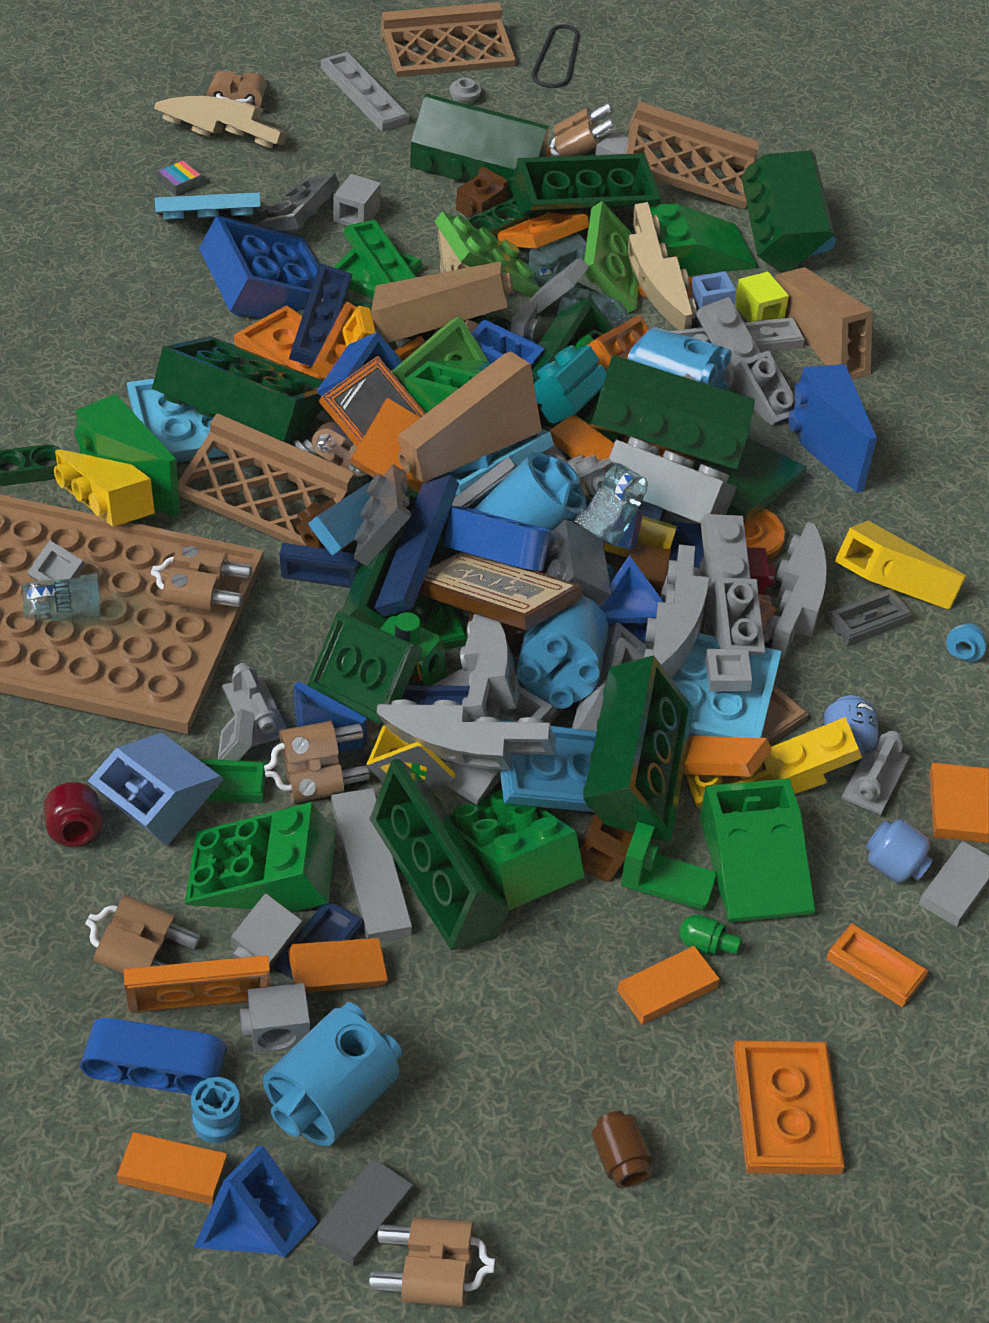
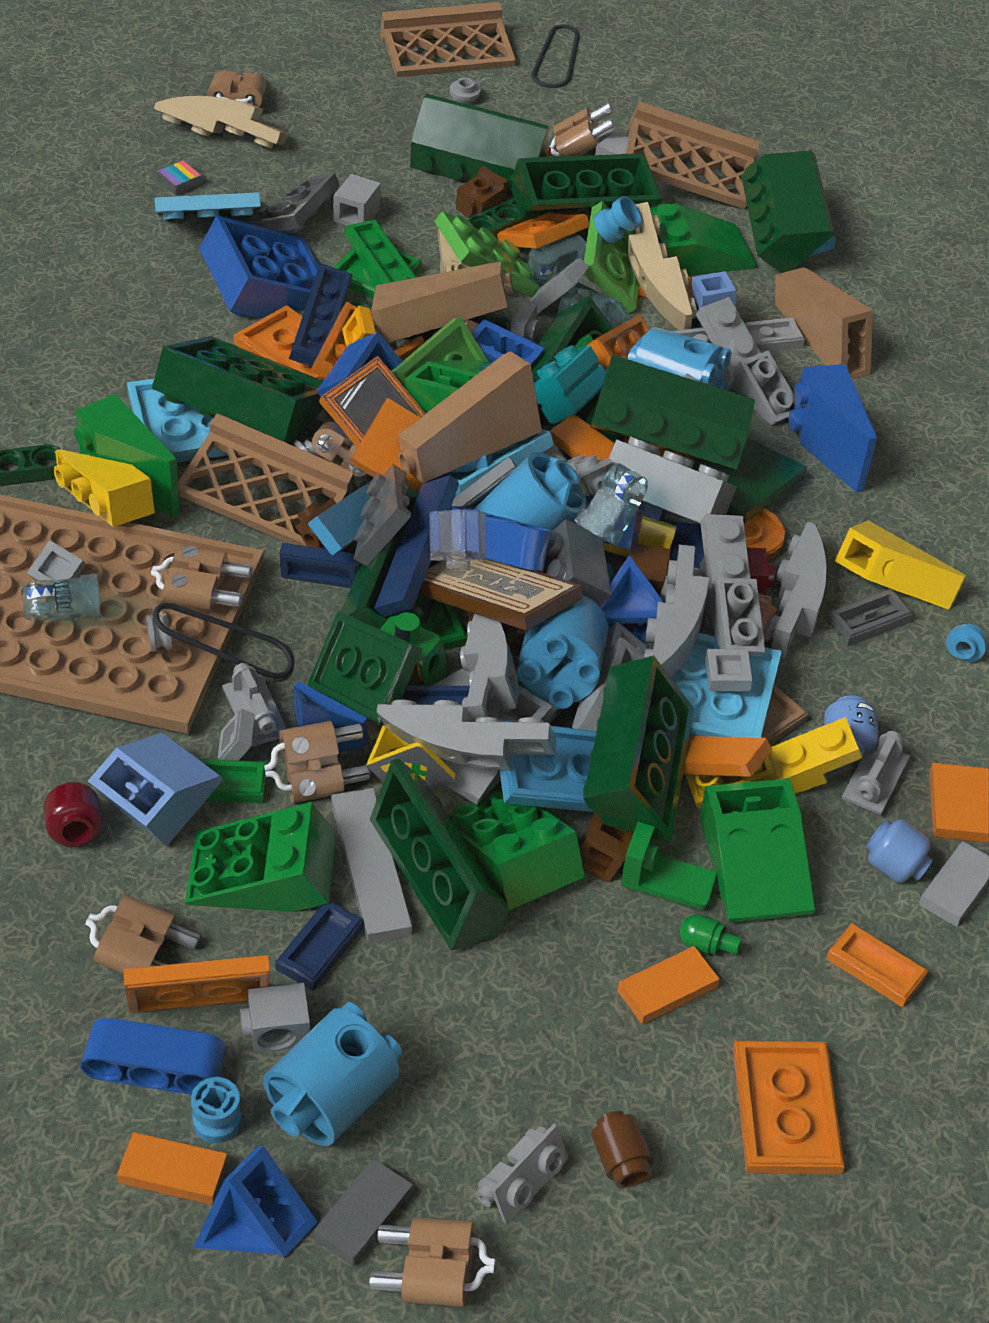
(156, 636): none -> light grey bush
(265, 931): light grey brick -> none
(279, 644): none -> black piece
(338, 965): orange tile -> none
(365, 91): light grey tile -> none
(457, 537): none -> clear brick
(536, 1160): none -> light grey hinge
(615, 221): none -> dark azure wheel
(761, 298): neon yellow brick -> none

